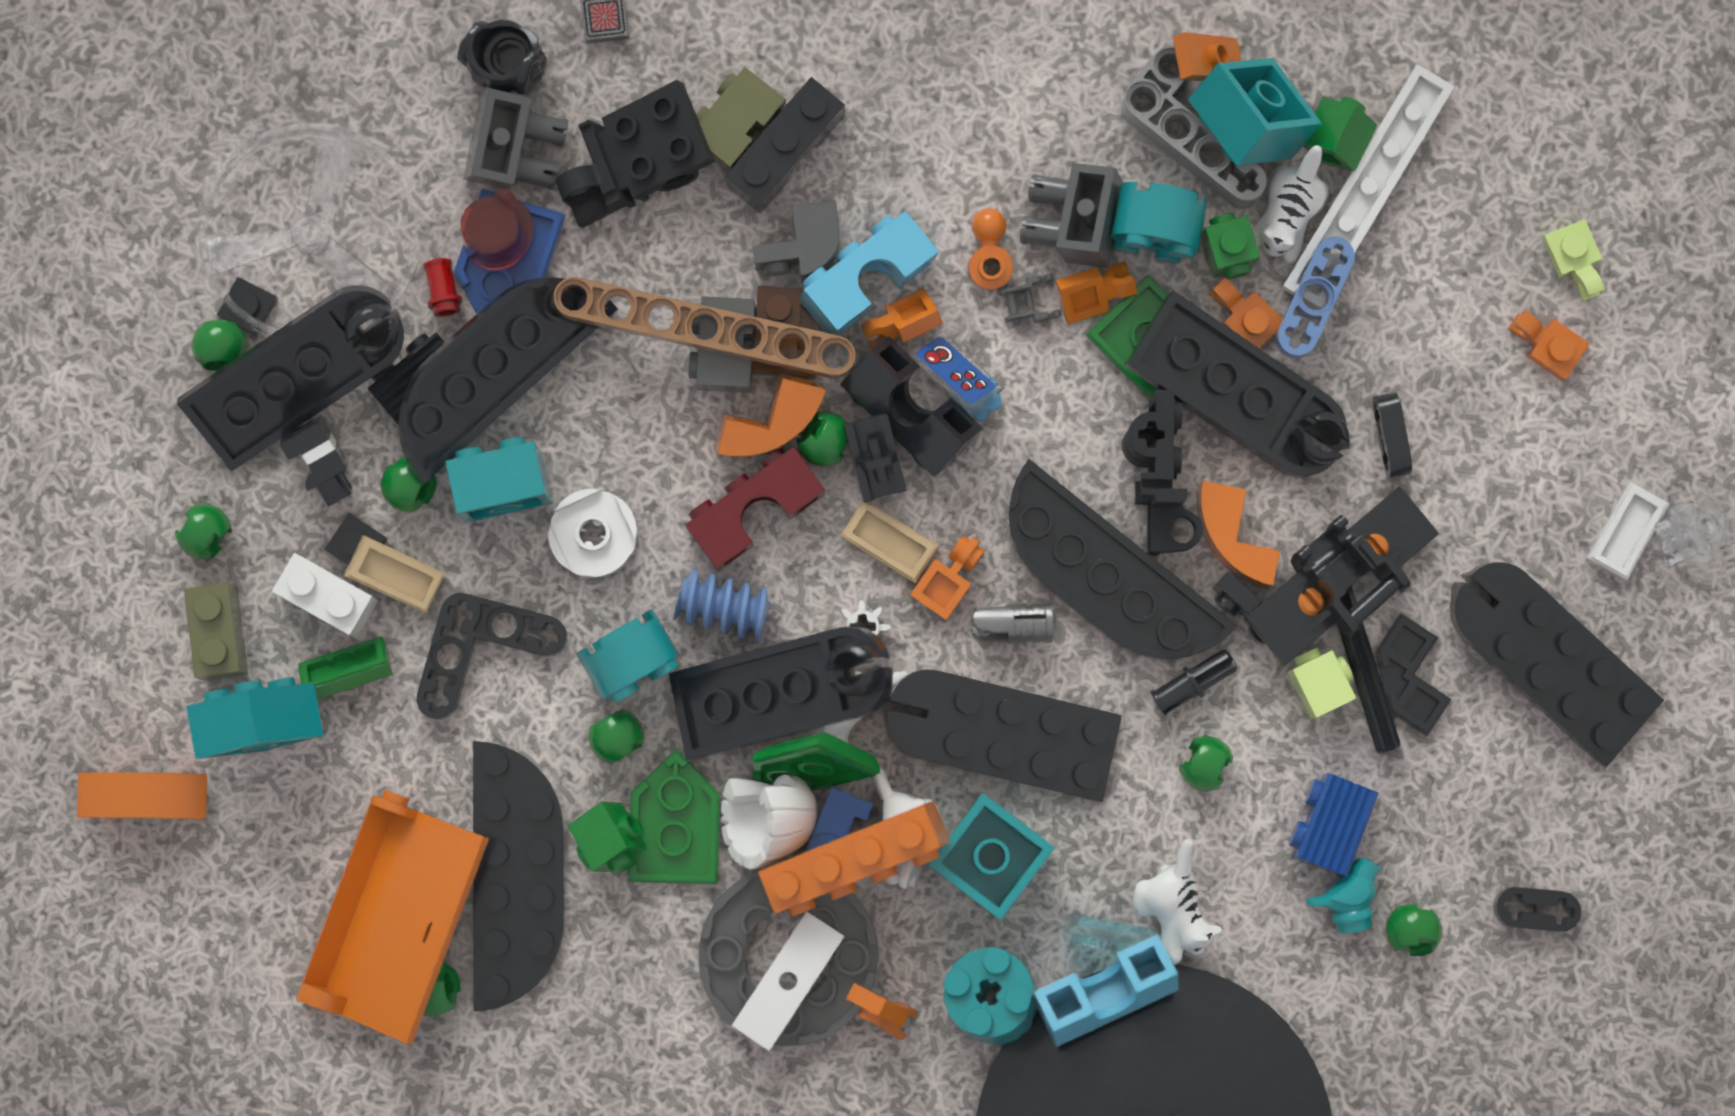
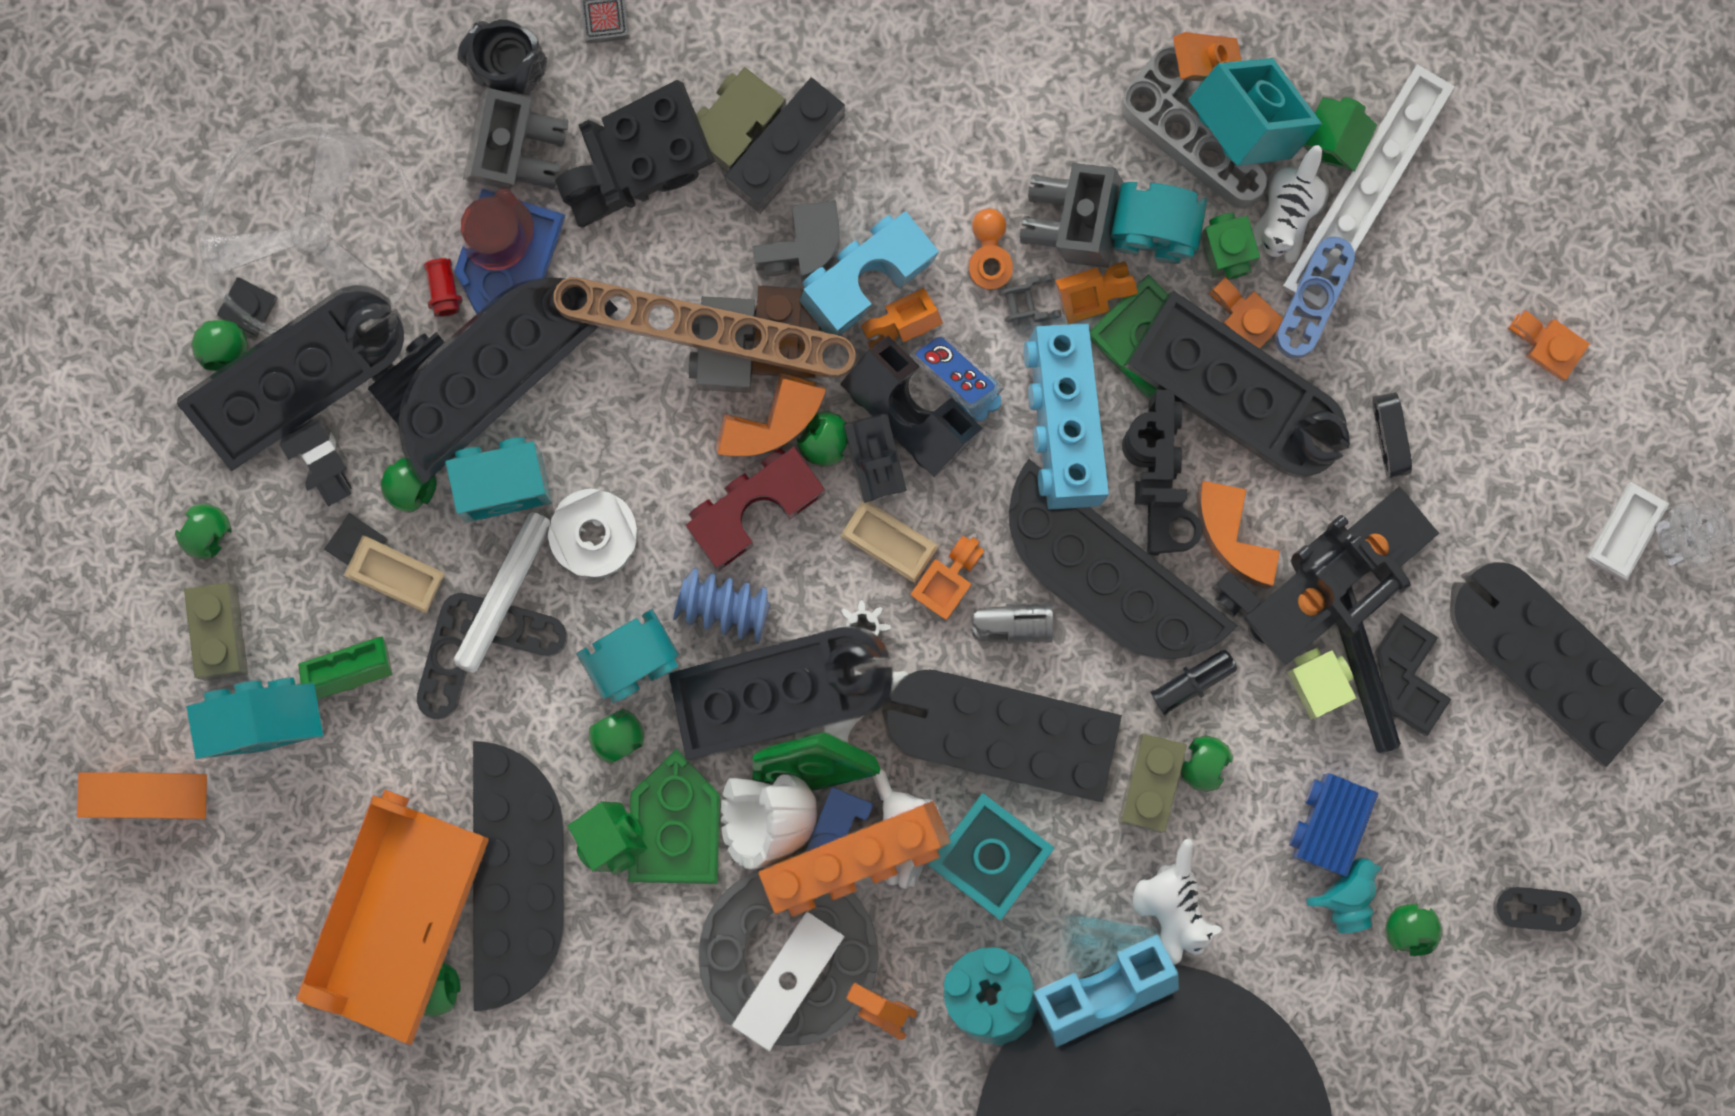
(325, 595): white brick -> none
(502, 592): none -> white axle
(1067, 416): none -> medium azure brick
(1152, 783): none -> olive brick
(1574, 253): yellowish green plate -> none

